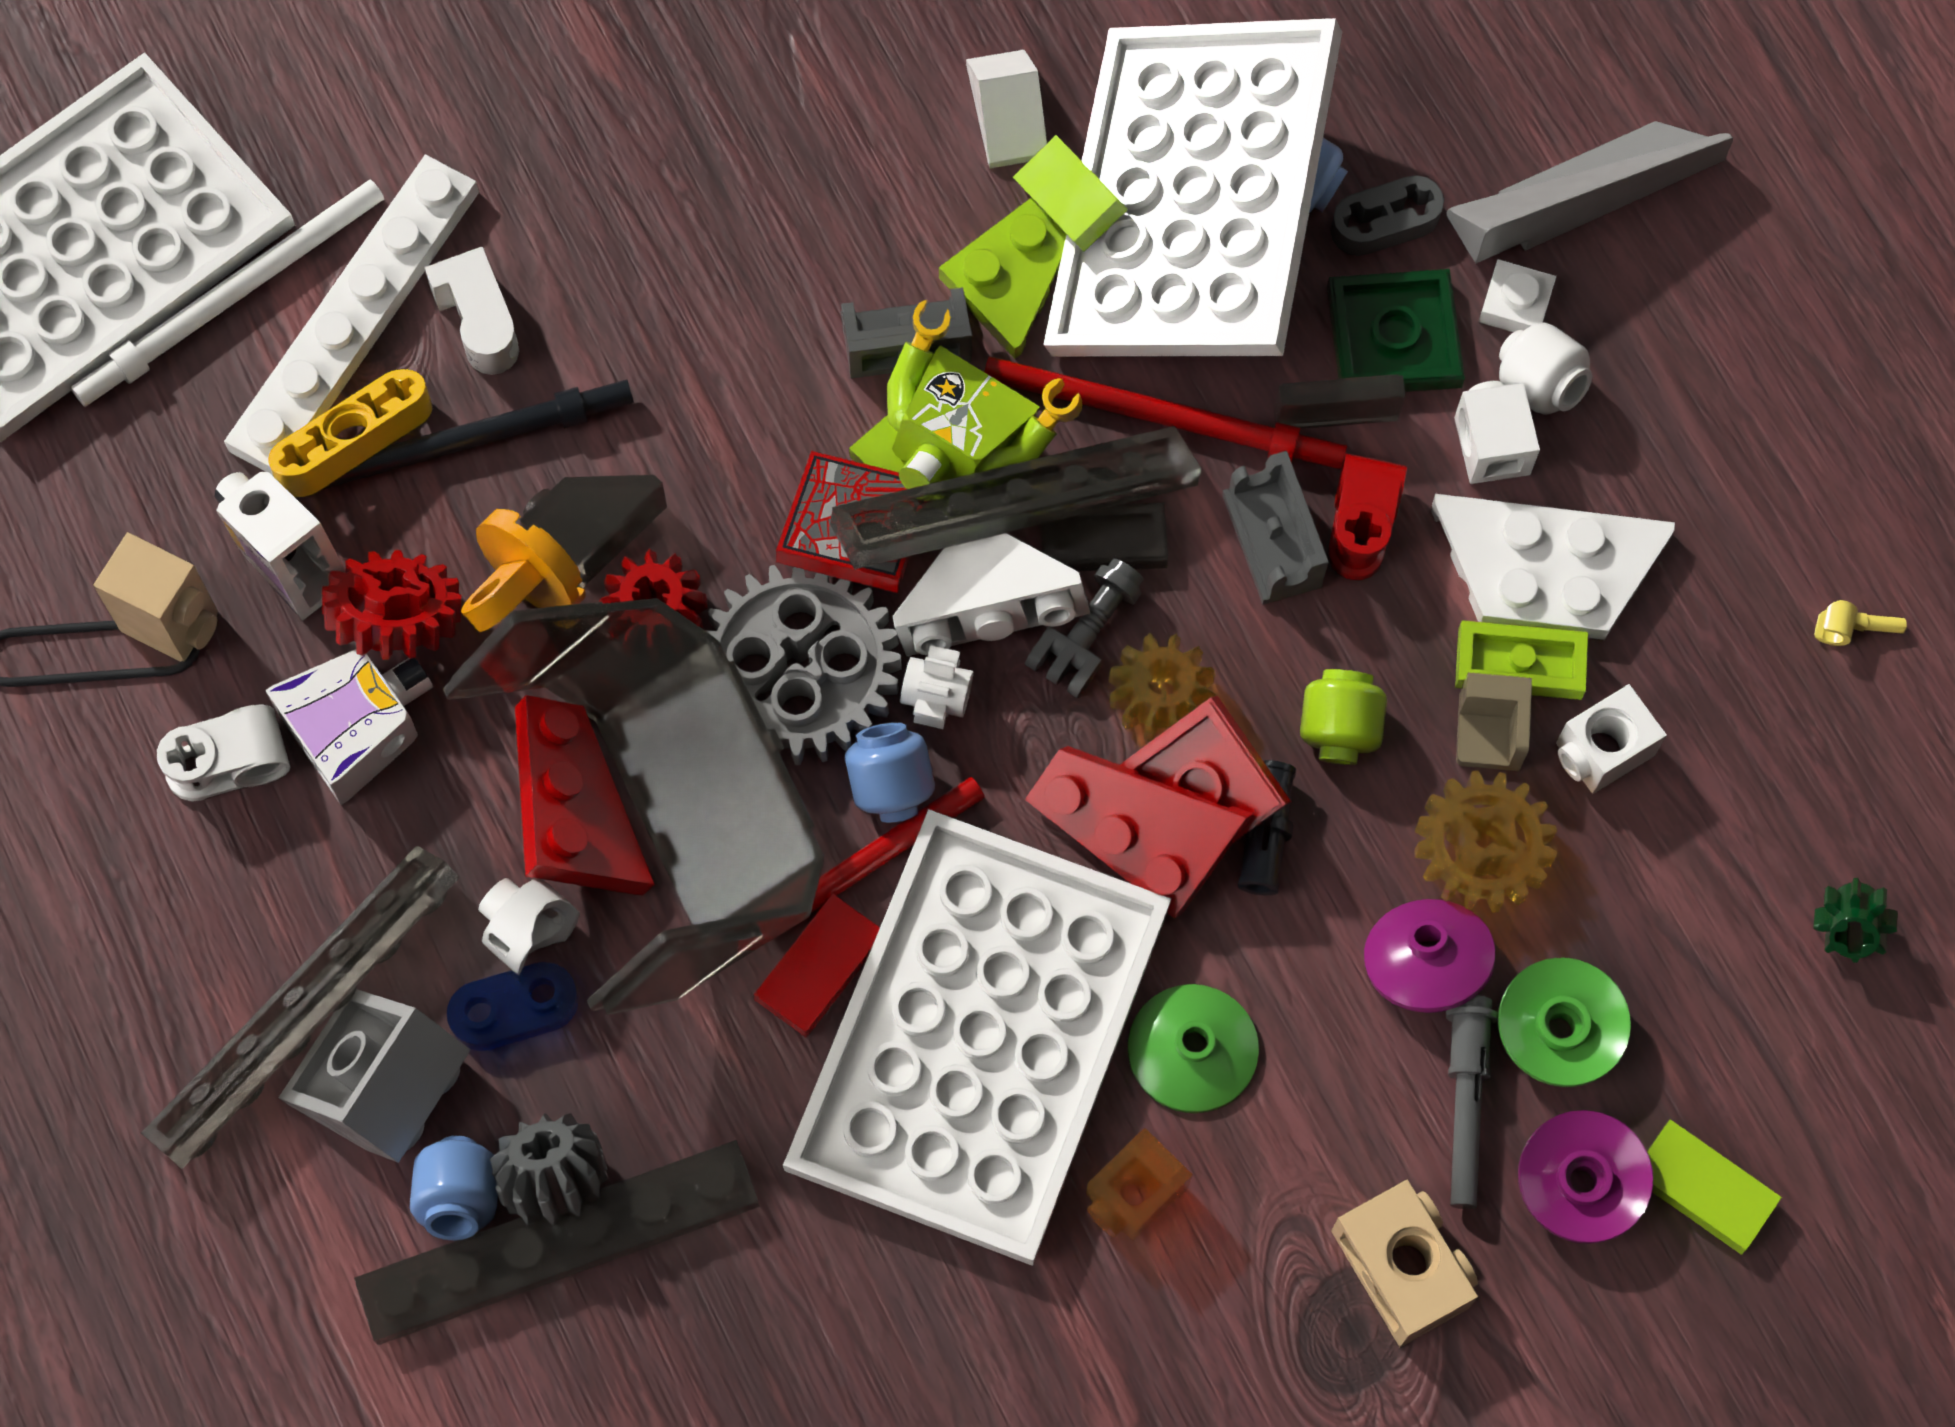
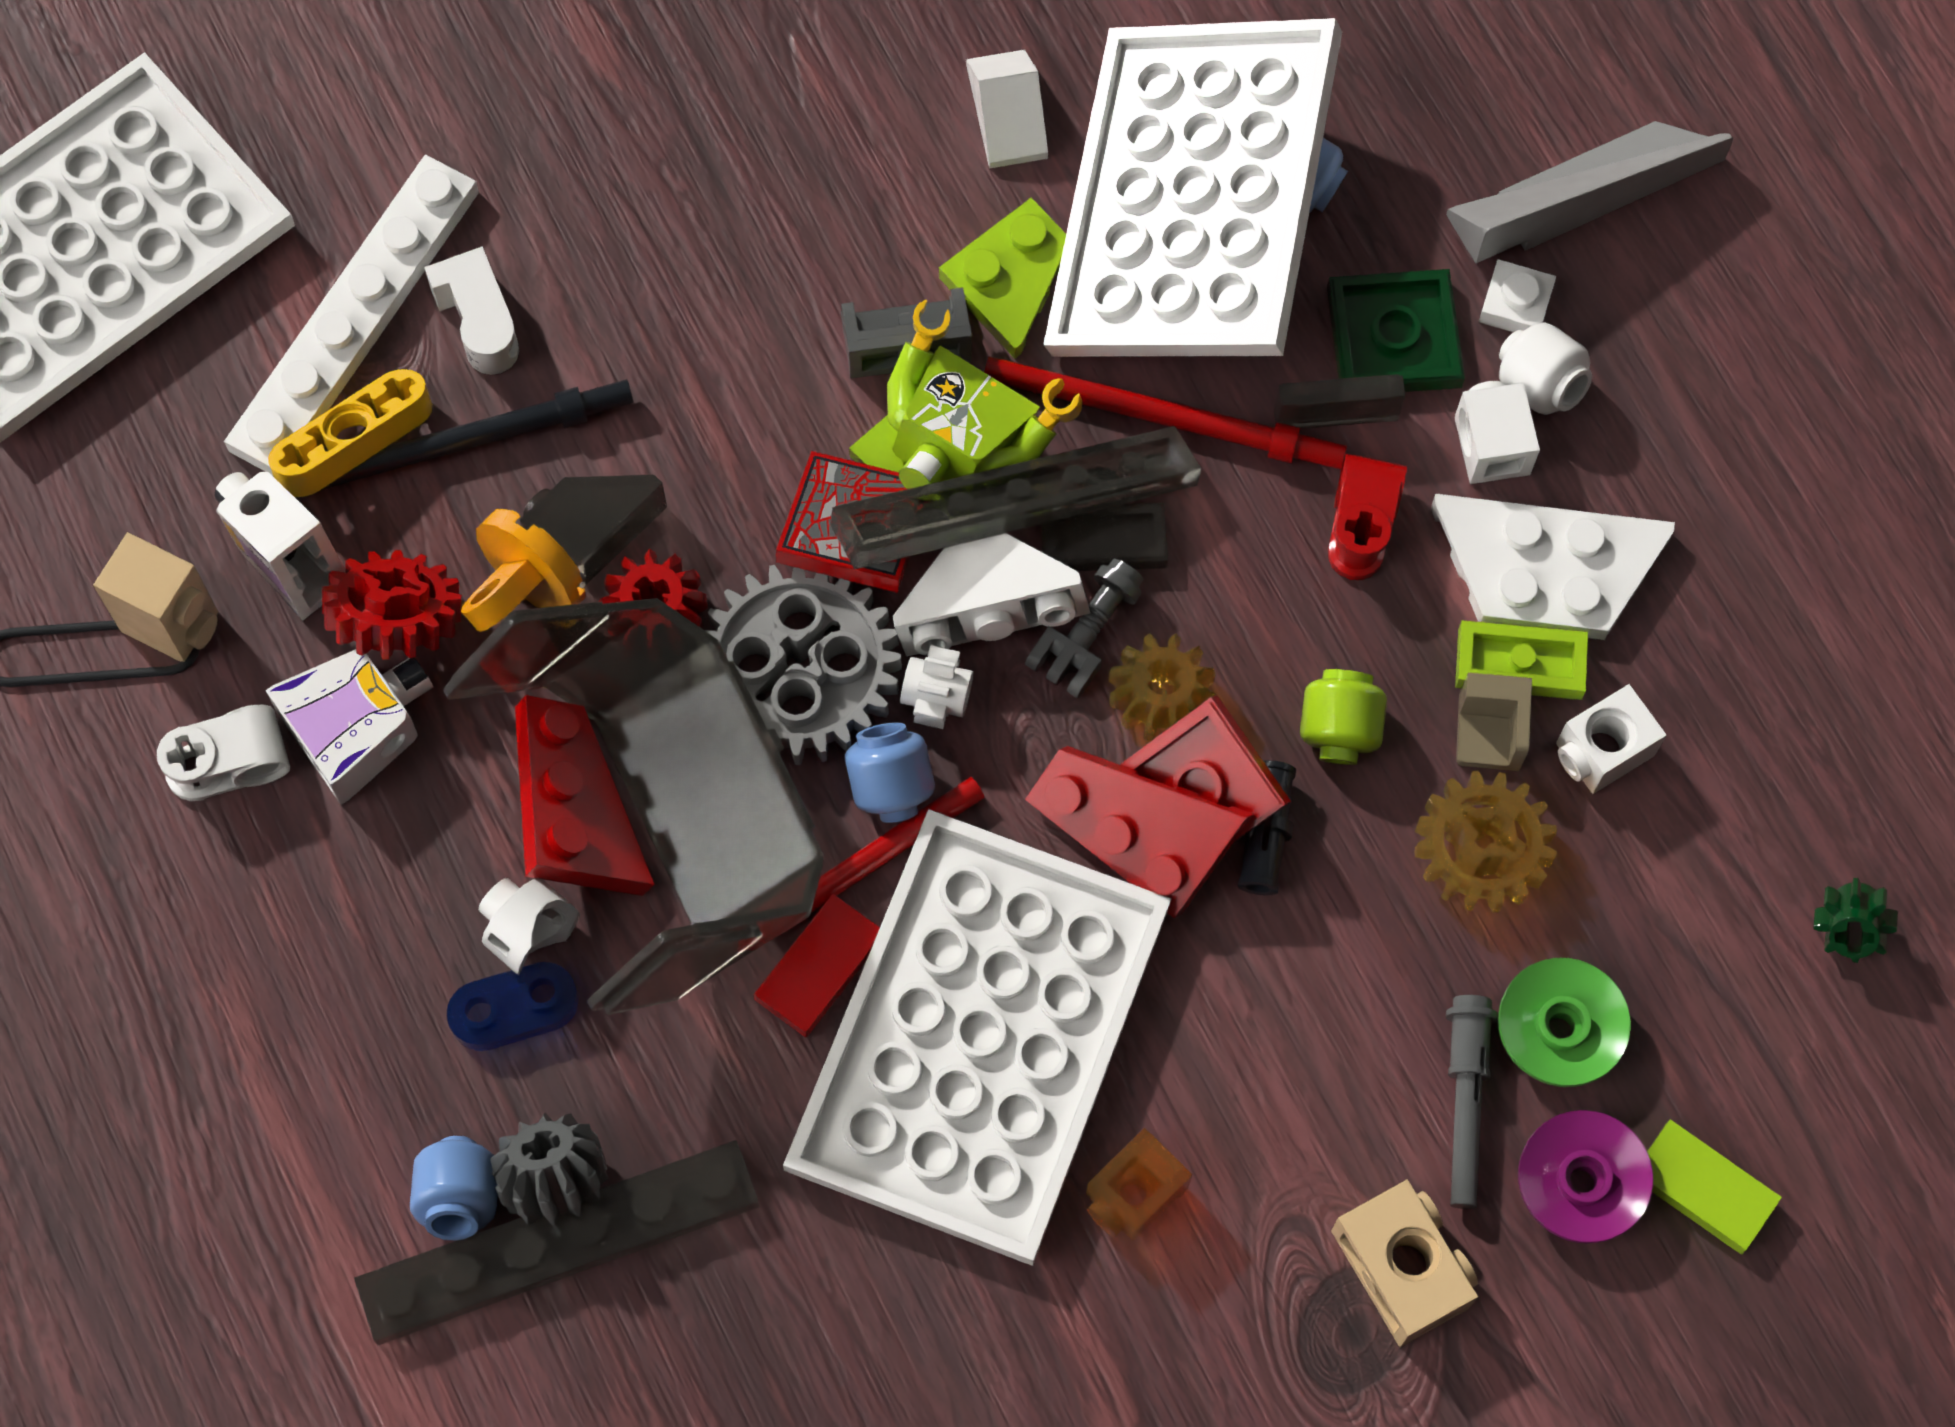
(131, 360): white bar -> none
(299, 1006): clear smoke plate -> none
(376, 1074): light grey slope -> none
(1070, 193): lime tile -> none
(1186, 1078): bright green dish -> none
(1276, 530): dark grey hinge -> none
(1384, 209): dark grey beam -> none
(1432, 976): magenta dish -> none
(1841, 617): light yellow hand -> none

